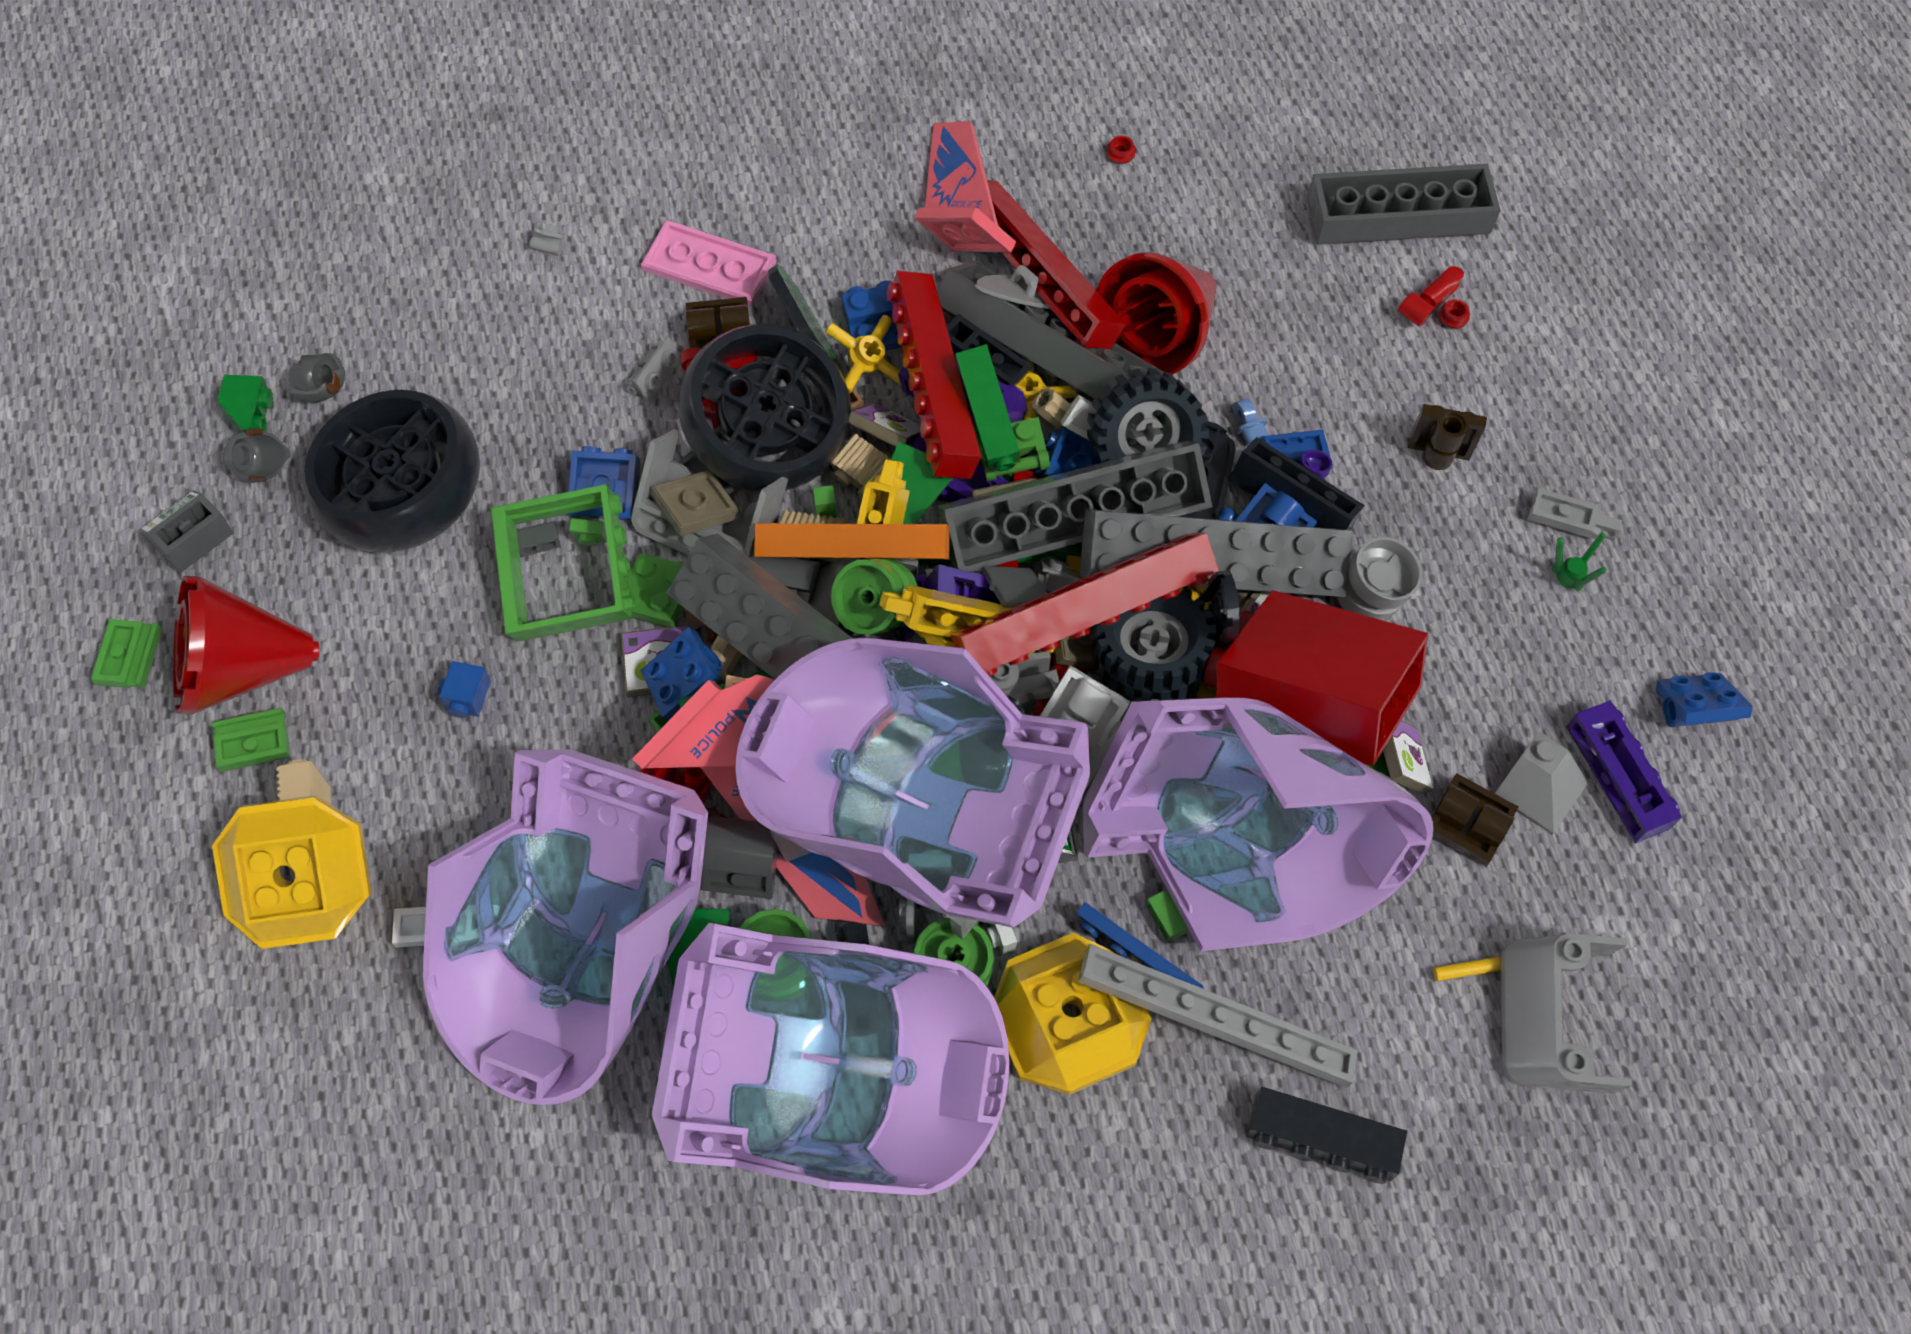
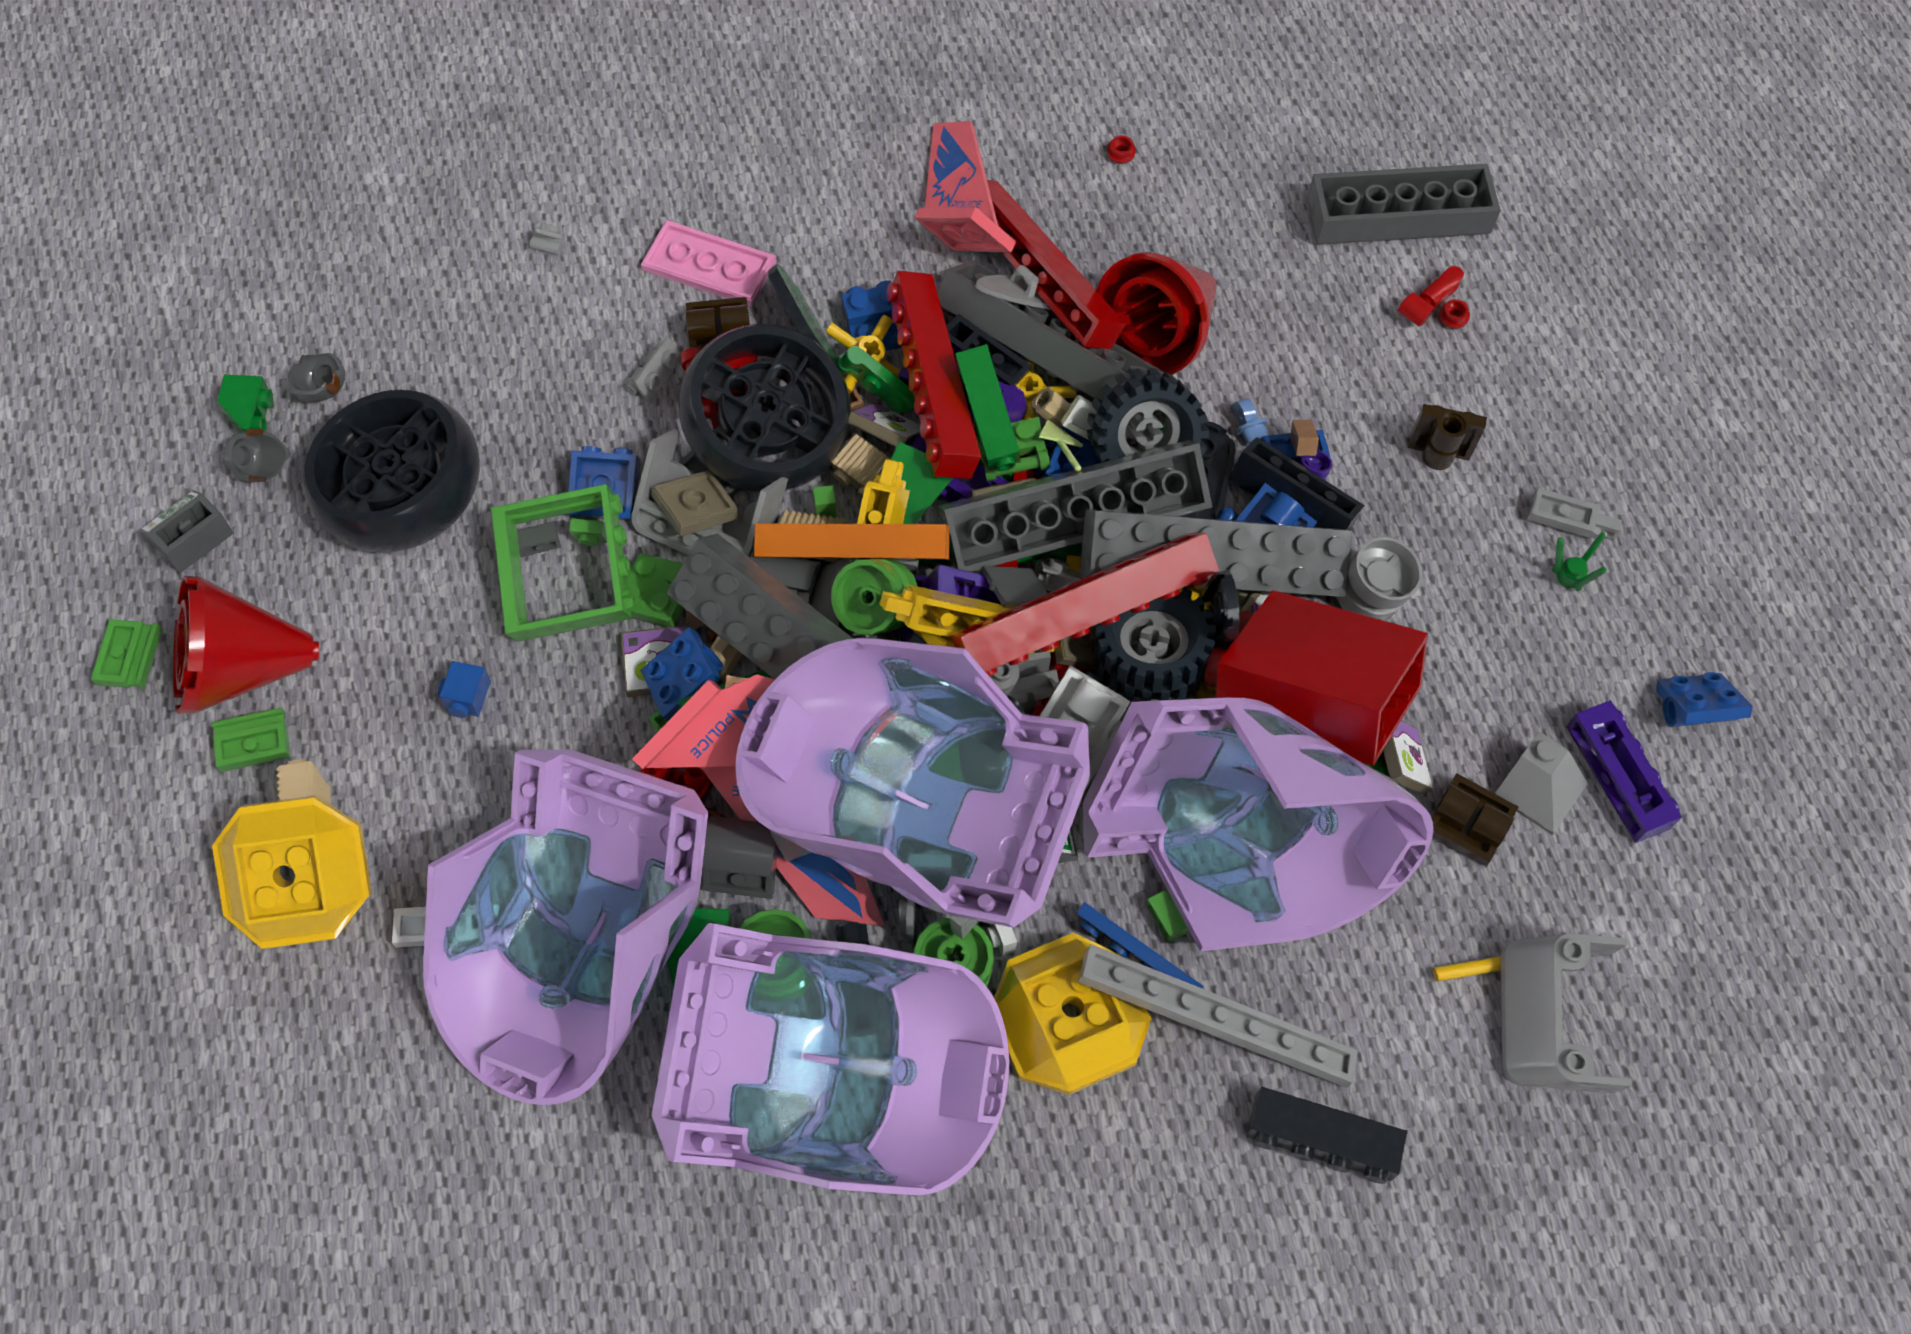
(876, 379): none -> green plate
(1054, 433): none -> yellowish green piece
(1304, 437): none -> medium nougat piece

